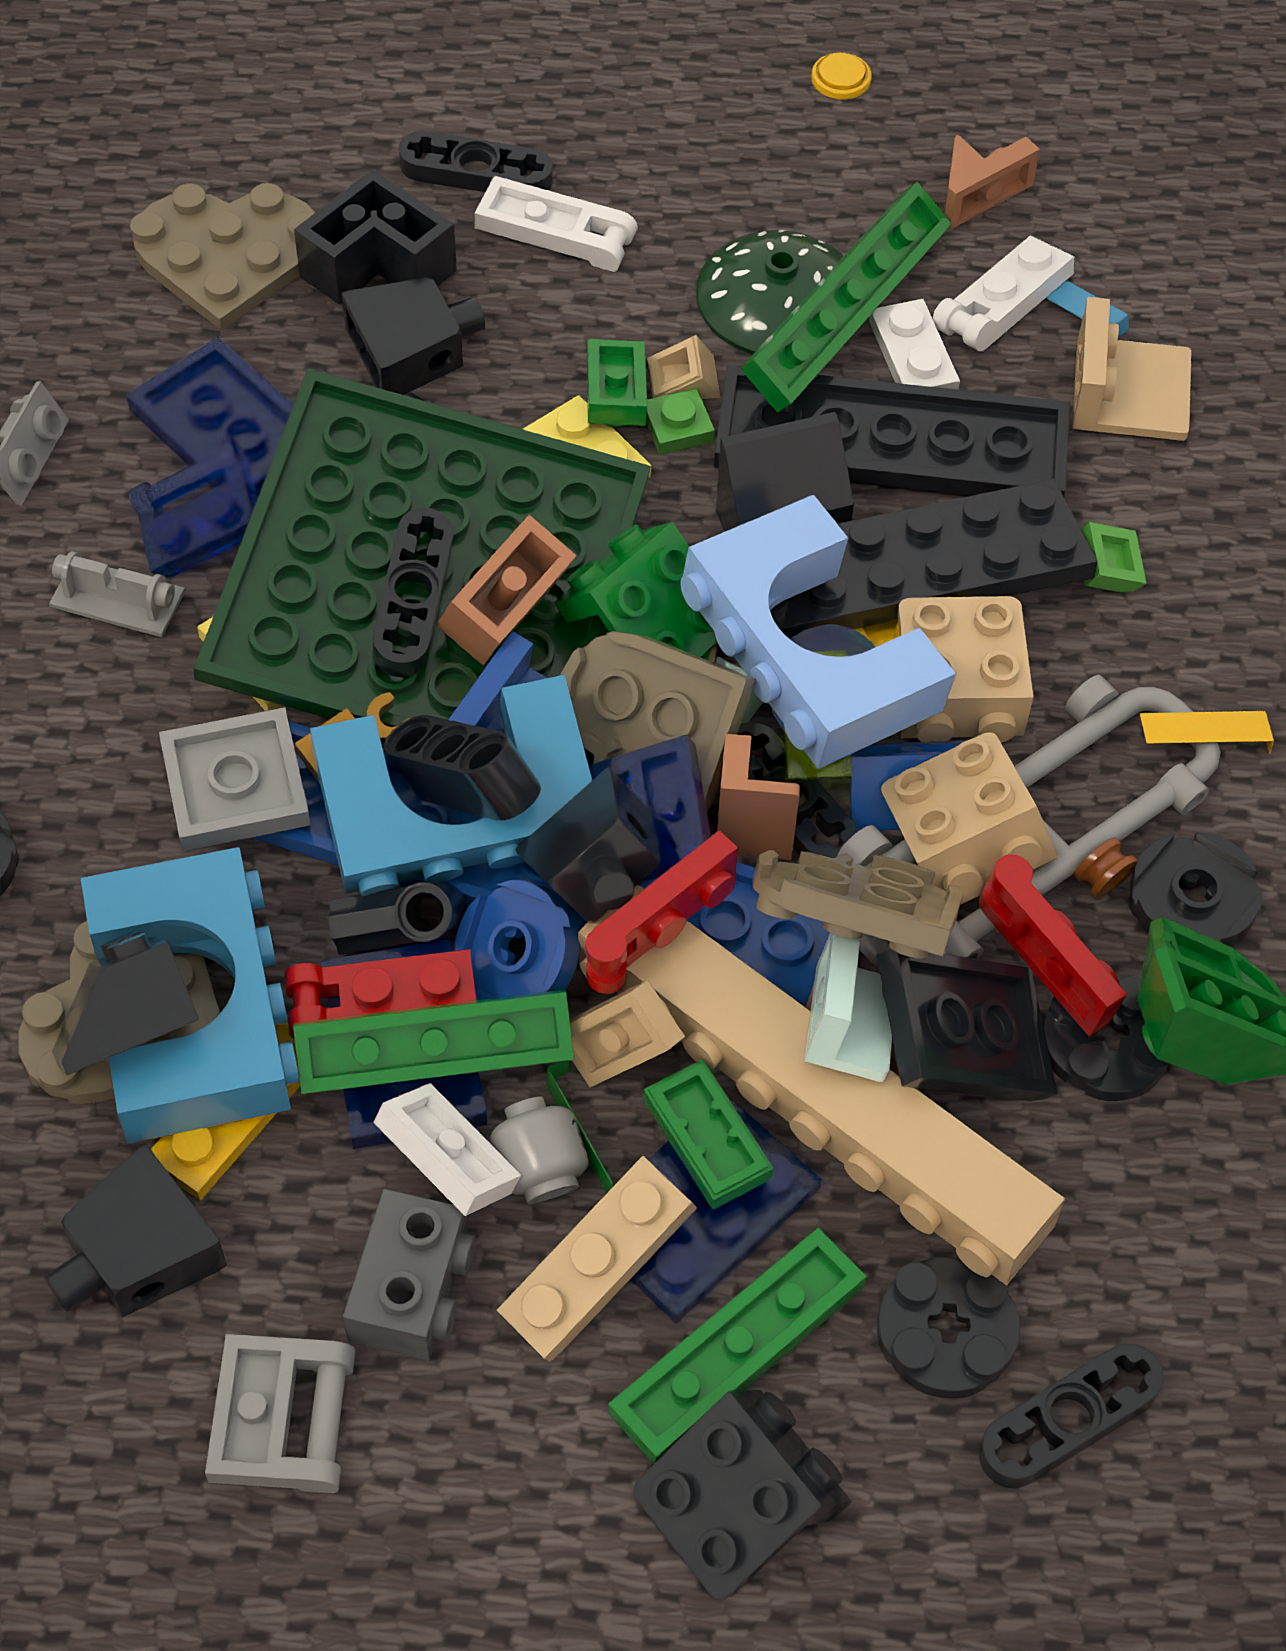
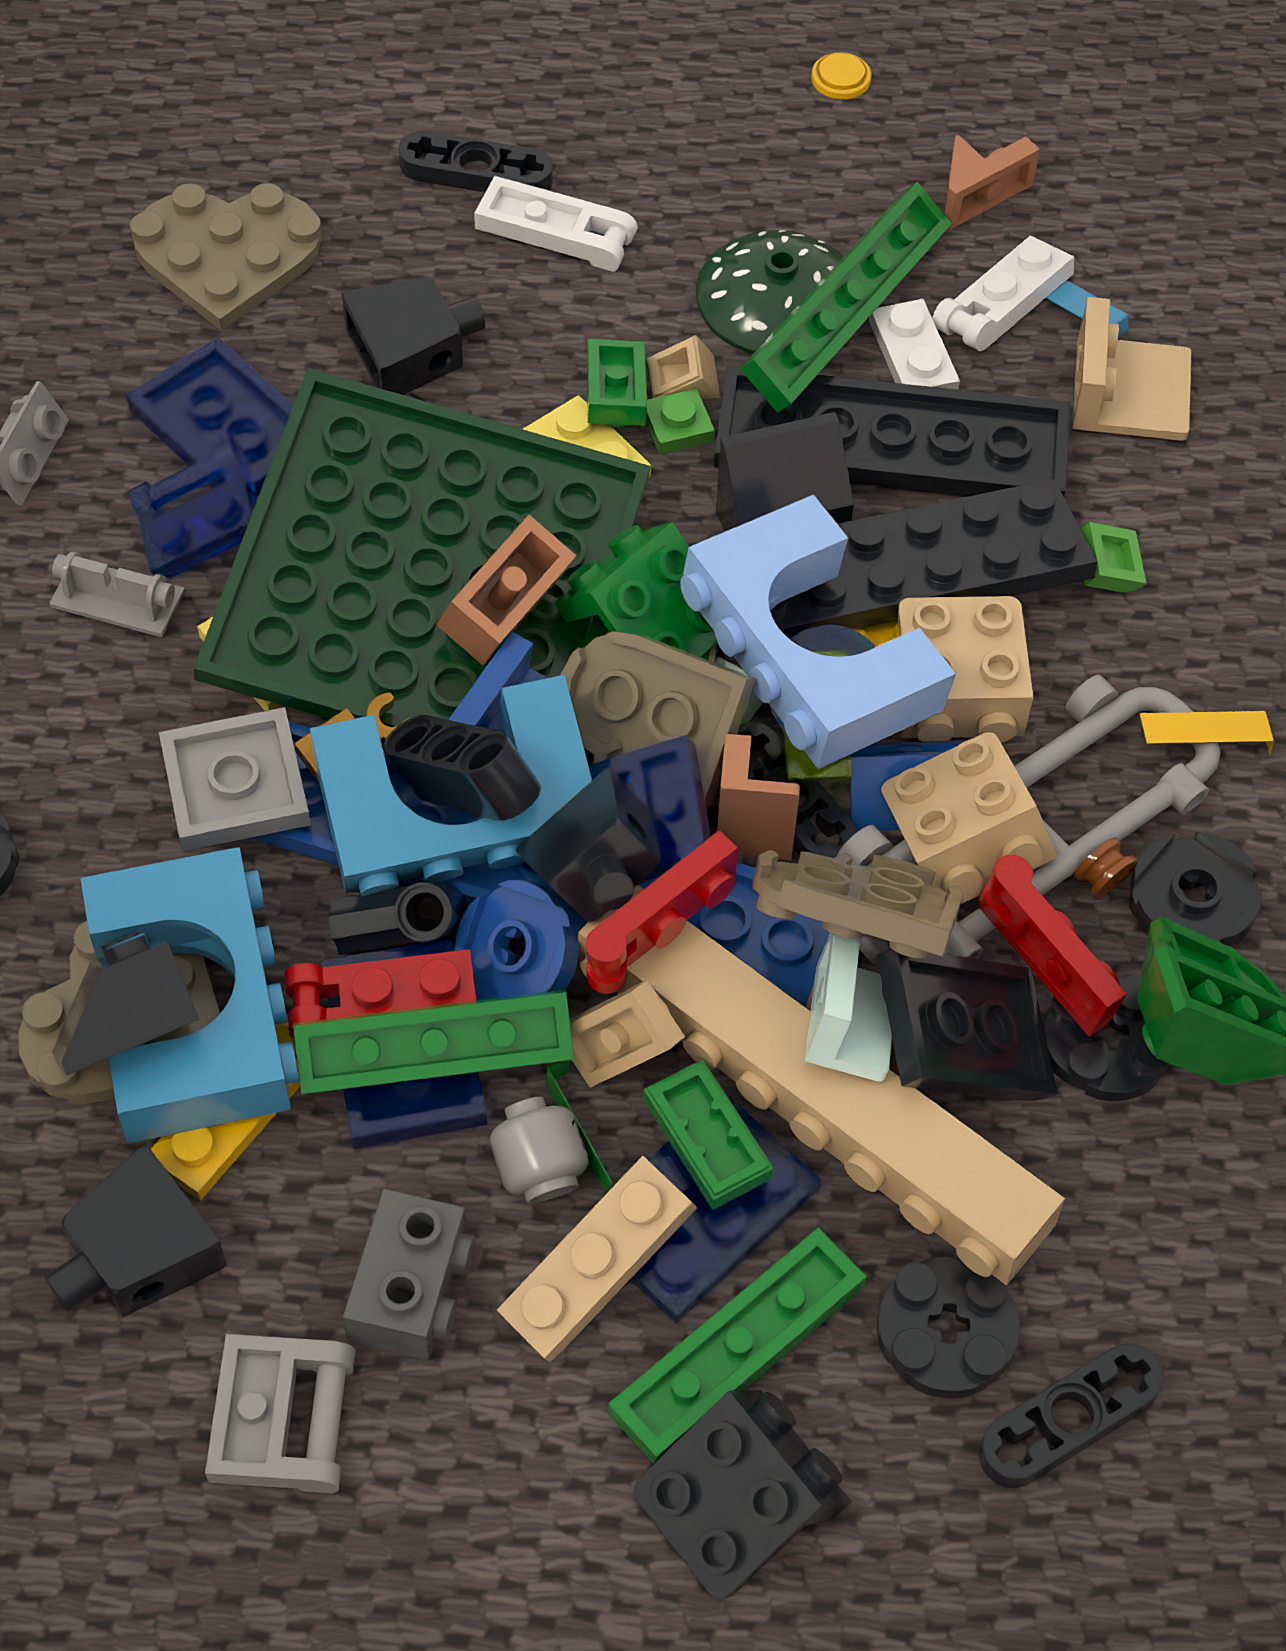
(374, 232): black brick -> none
(420, 615): black beam -> none
(447, 1149): white plate -> none

